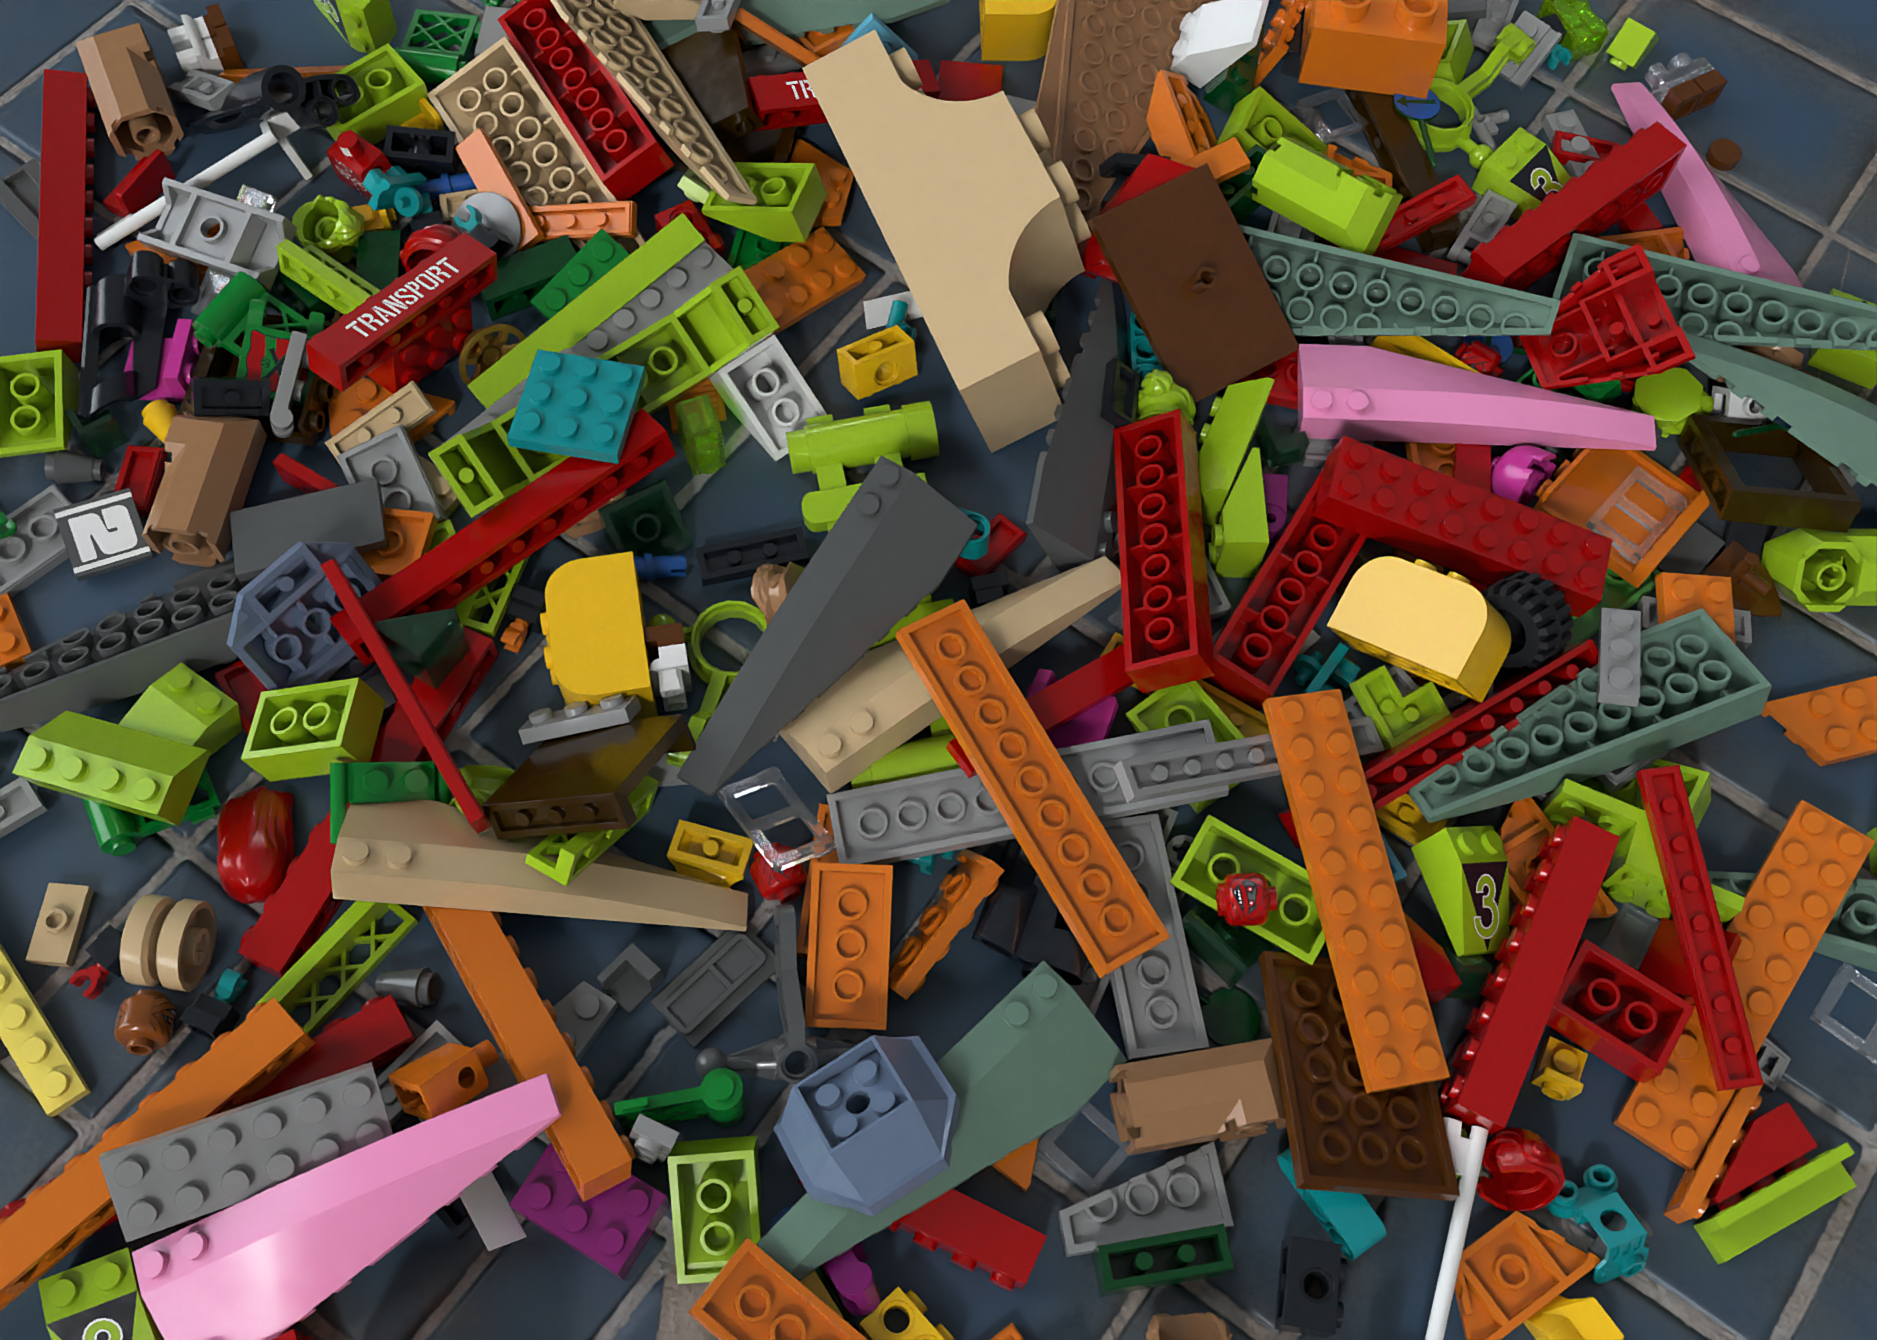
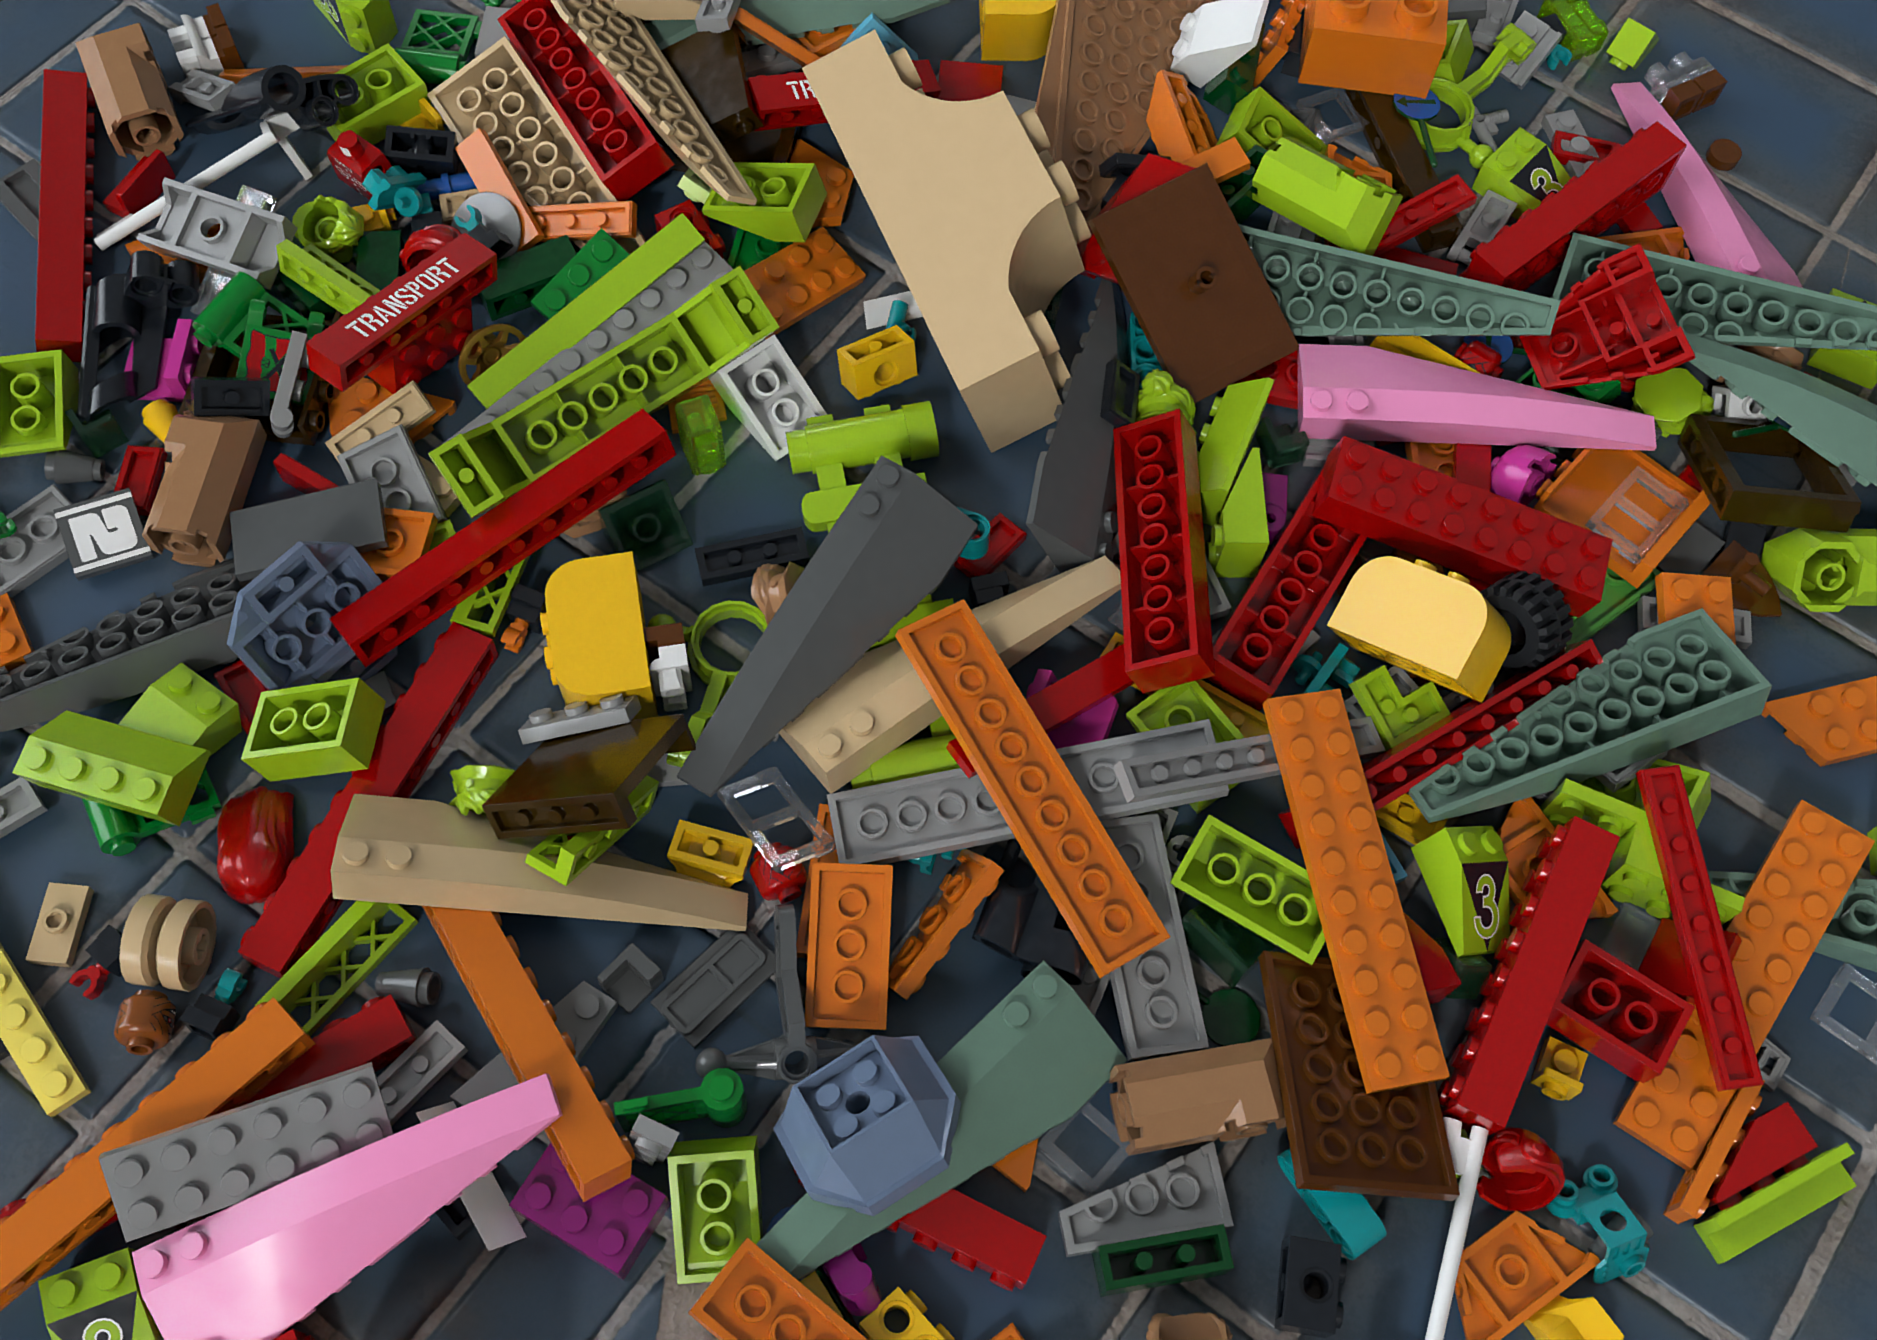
(382, 783): green plate -> none
(406, 697): red tile -> none
(426, 643): slope -> none
(443, 1079): orange torso -> none
(577, 406): teal plate -> none
(653, 567): blue pin -> none
(1245, 899): red head -> none
(1619, 657): light grey plate -> none

